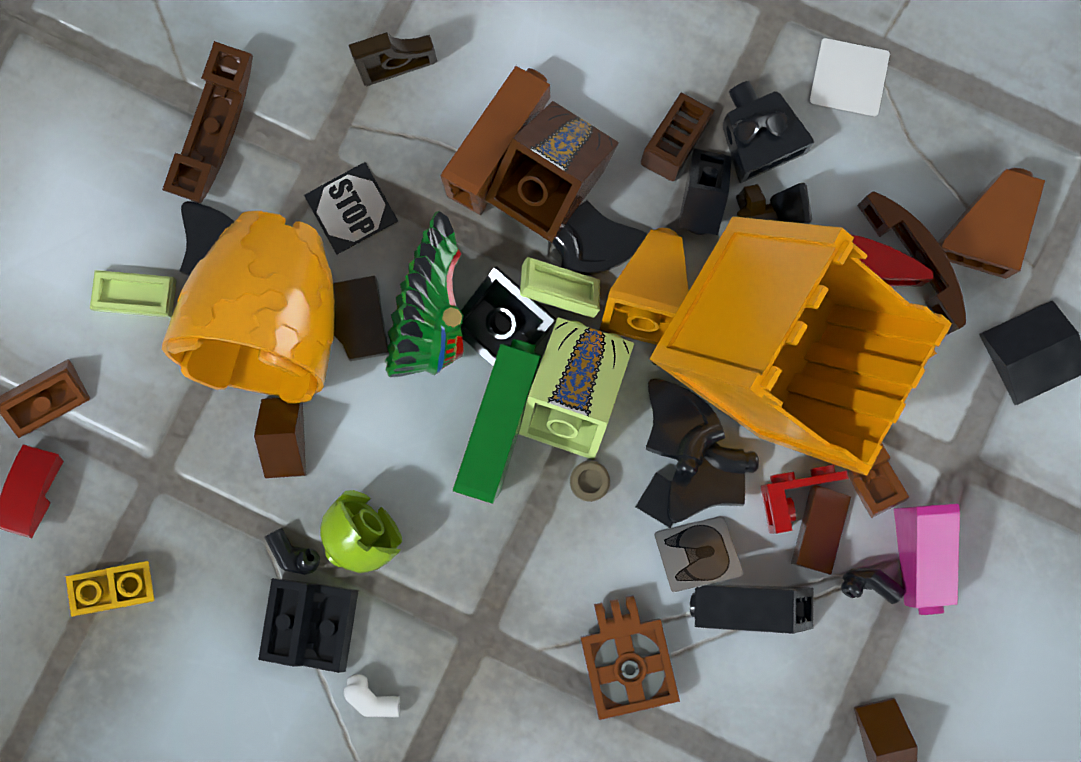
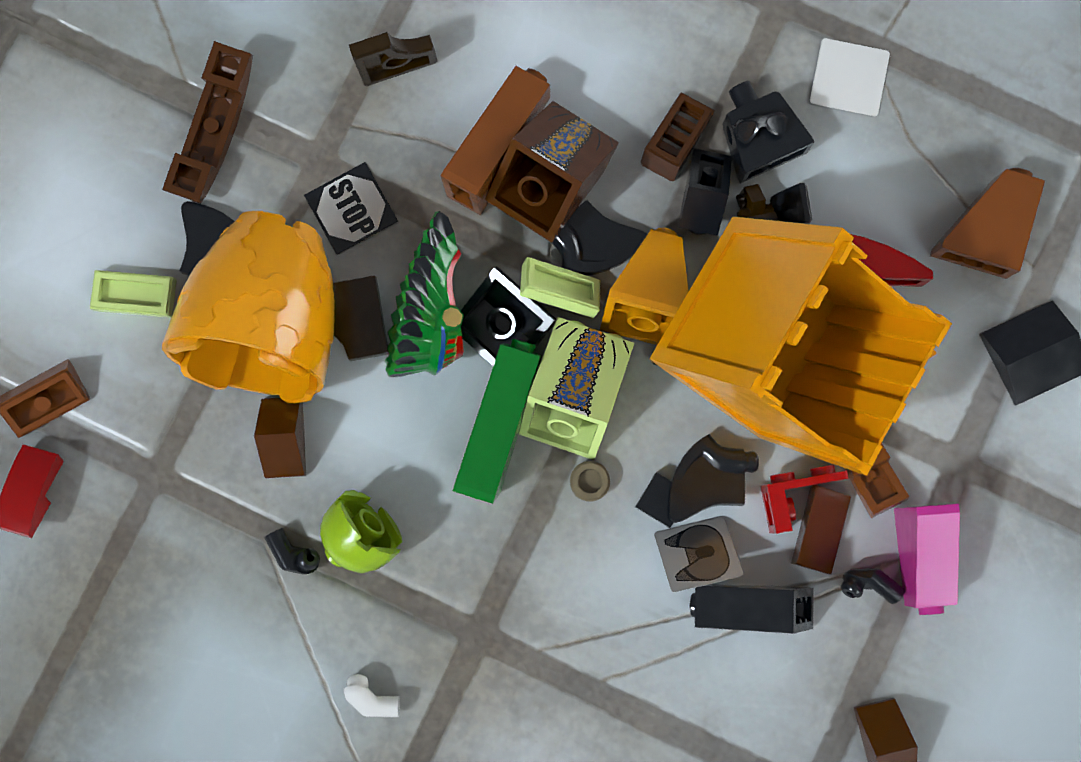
(110, 588): yellow slope -> none
(308, 625): black slope -> none
(628, 662): dark orange piece -> none
(681, 425): black arm -> none
(887, 215): reddish brown slope -> none

